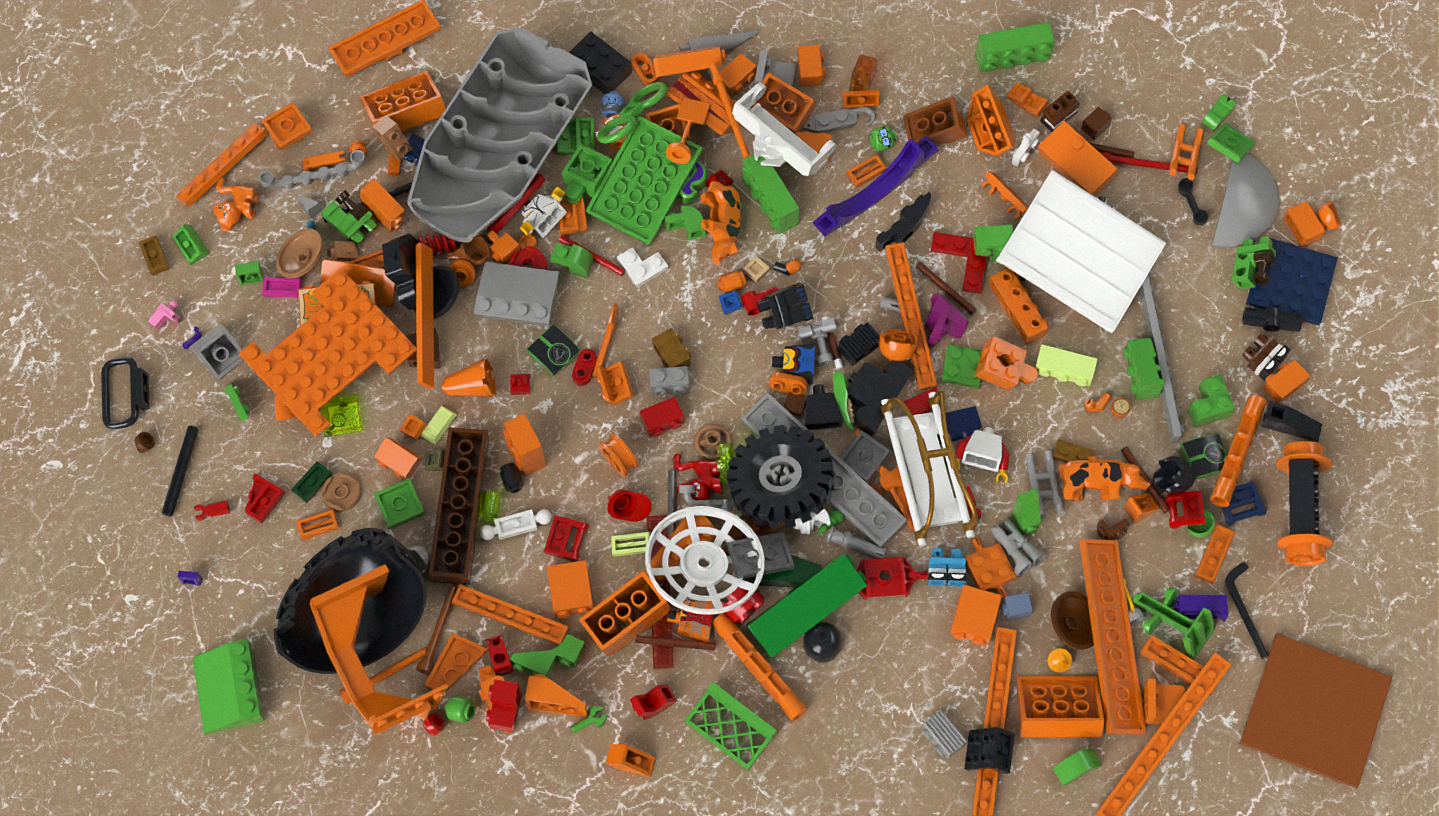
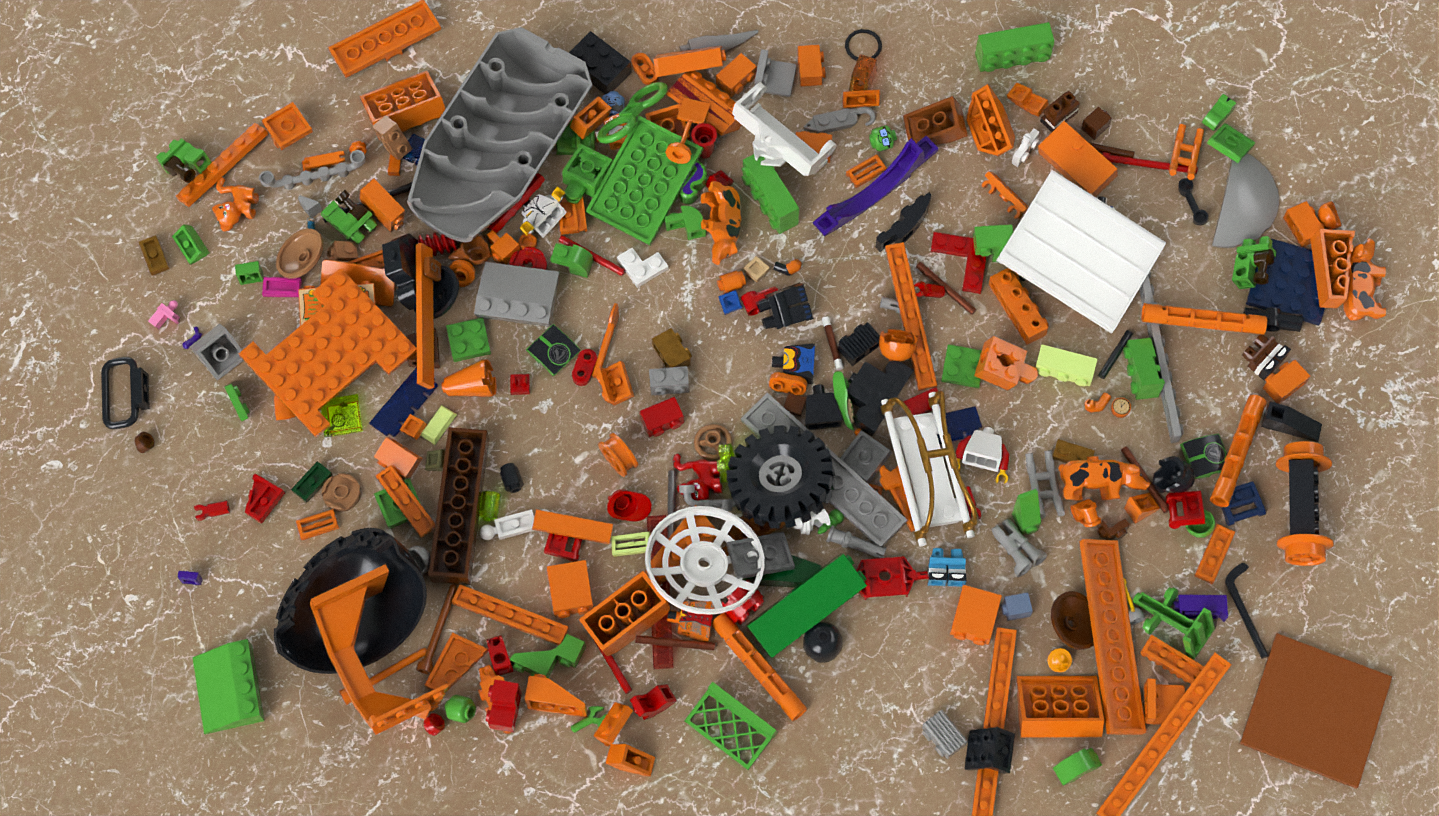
(180, 155): none -> bright green hips
(180, 470): black axle -> none
(400, 404): none -> clear blue windscreen
(406, 501): none -> orange tile
(432, 268): none -> dark orange tile
(468, 339): none -> bright green plate
(523, 445): orange brick -> none
(572, 526): none -> orange tile
(590, 117): none -> orange brick
(613, 723): none -> orange bracket
(617, 672): none -> red bar
(704, 136): none -> red plant
(719, 82): orange bar -> none
(786, 103): orange brick -> none
(819, 334): light grey bar -> none
(863, 31): none -> black piece
(930, 290): none -> red bar
(944, 319): magenta piece -> none
(990, 567): orange plate -> none
(1086, 513): none -> orange piece
(1115, 354): none -> black bar
(1204, 318): none -> orange piece
(1214, 405): bright green brick -> none
(1332, 263): none -> orange wedge
(1362, 283): none -> orange animal

